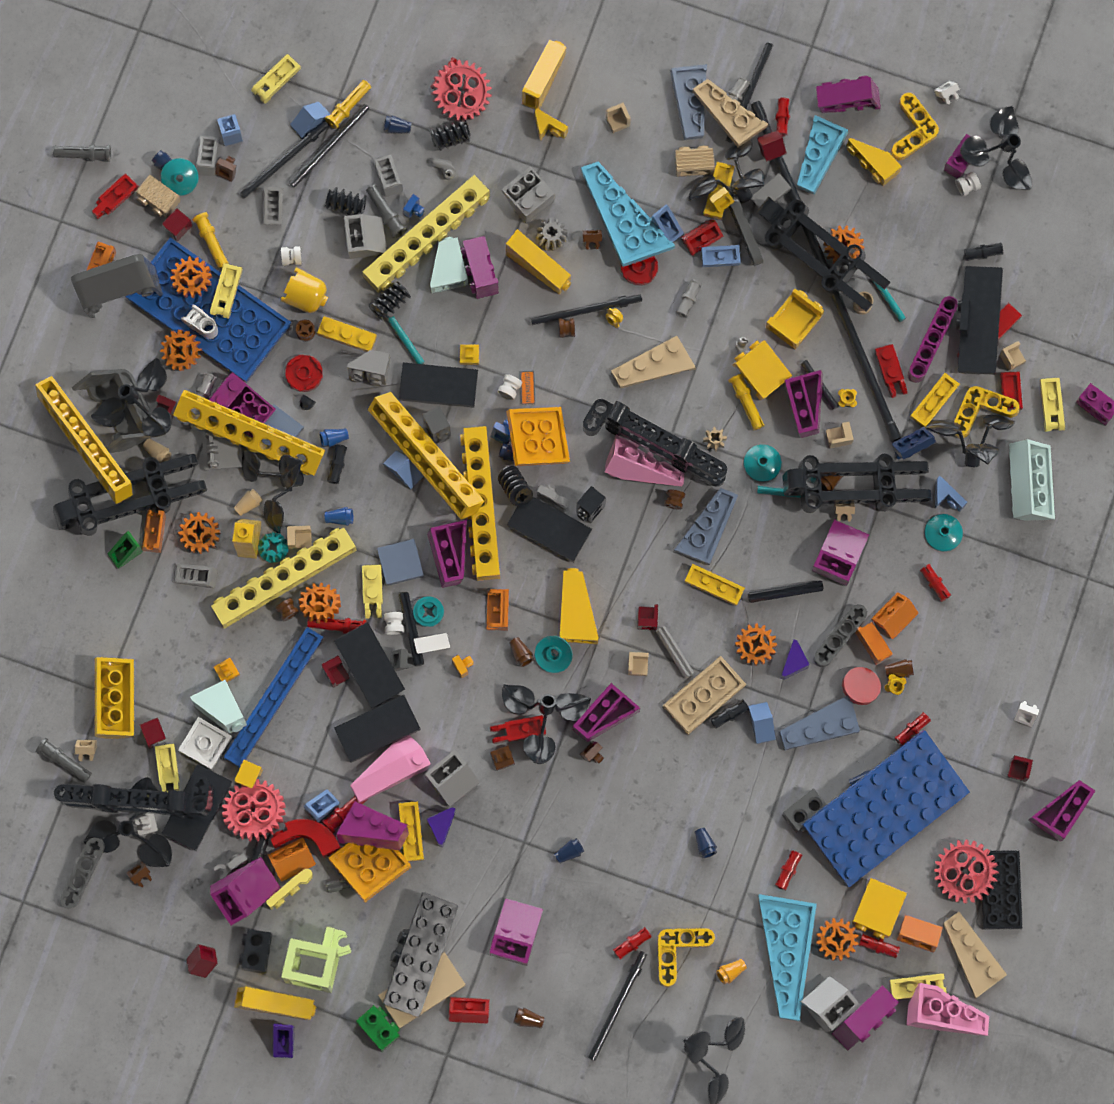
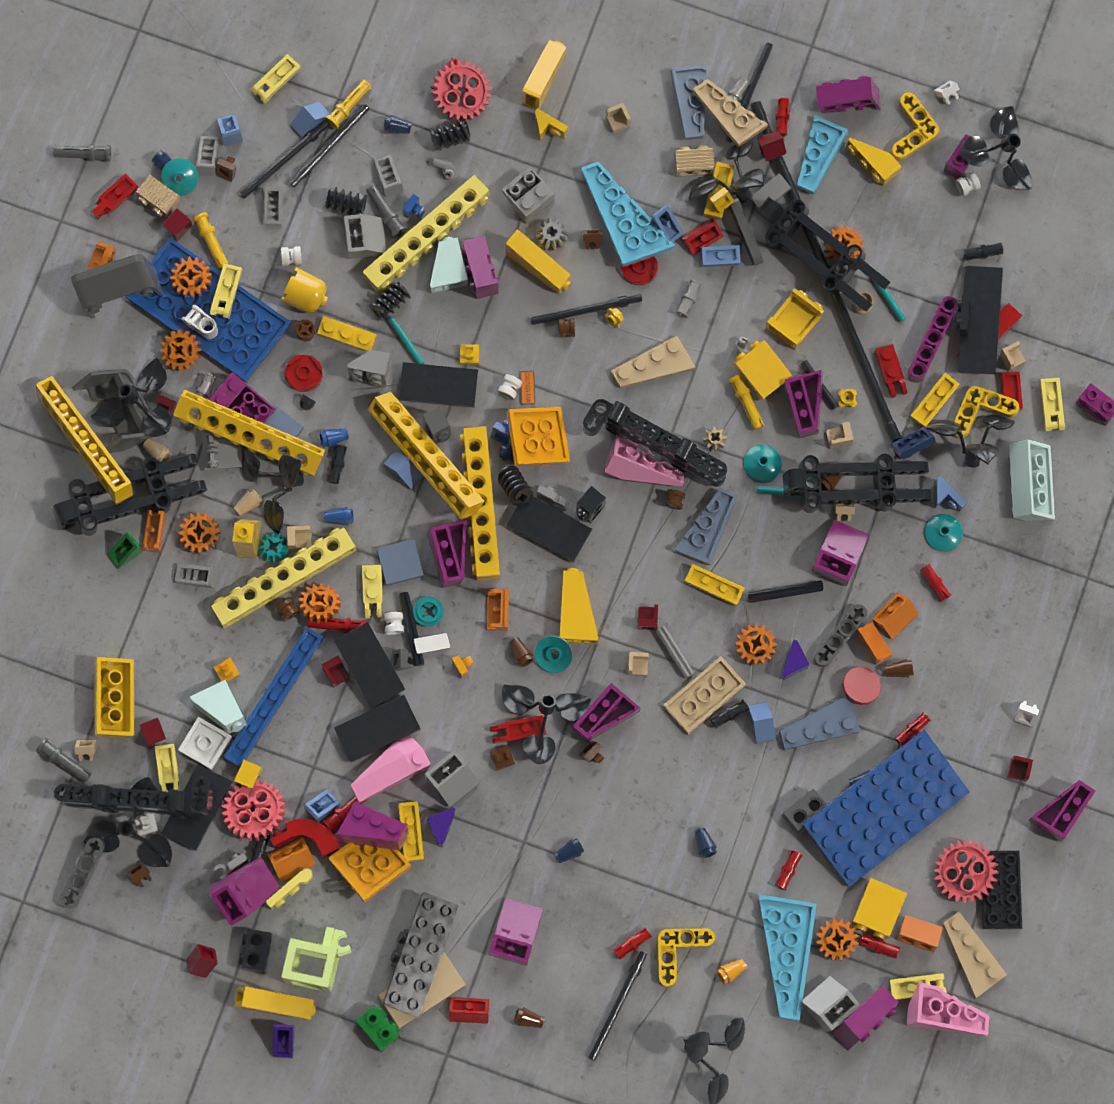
(898, 689): yellow plate -> none

